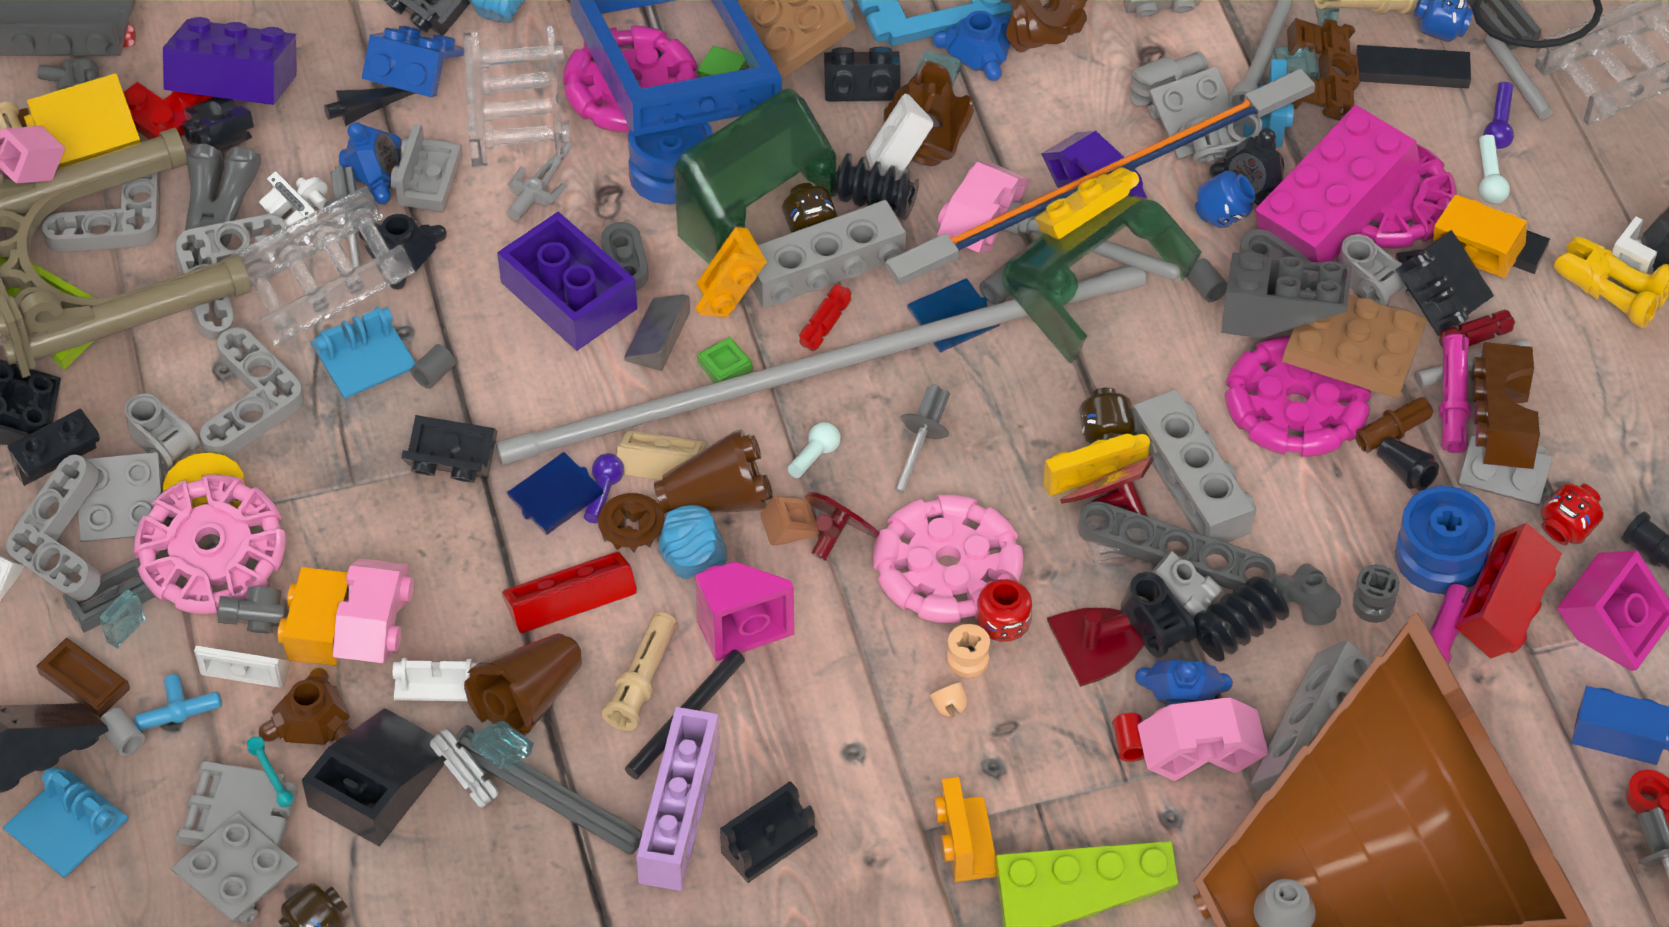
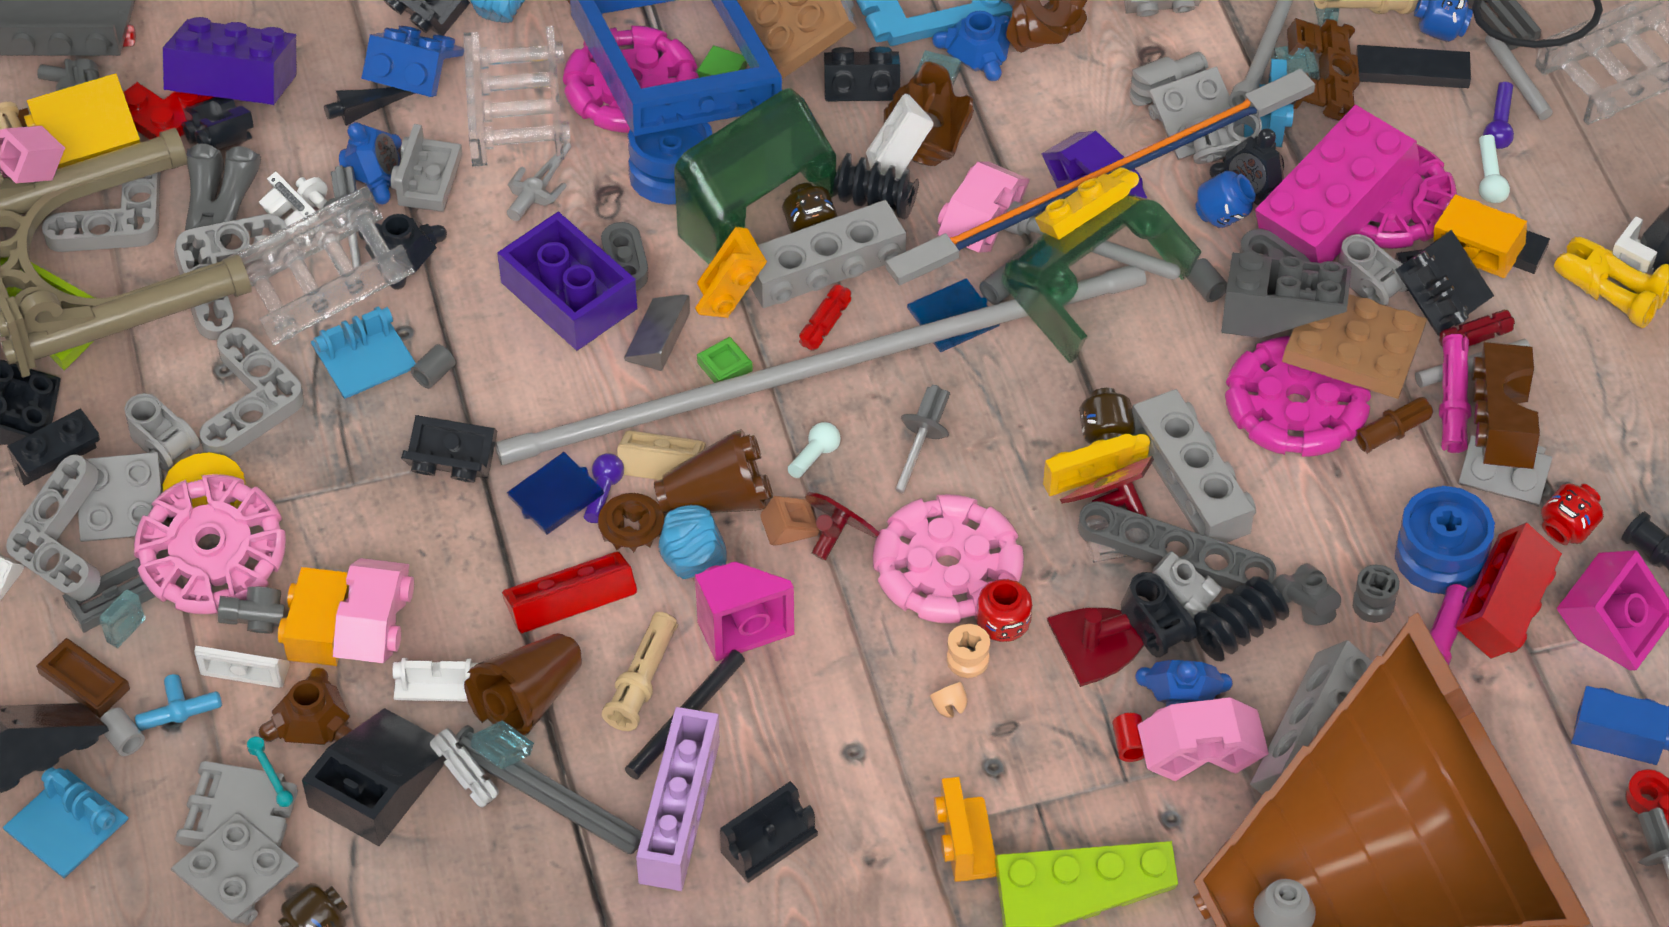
(1410, 464): black cone -> none

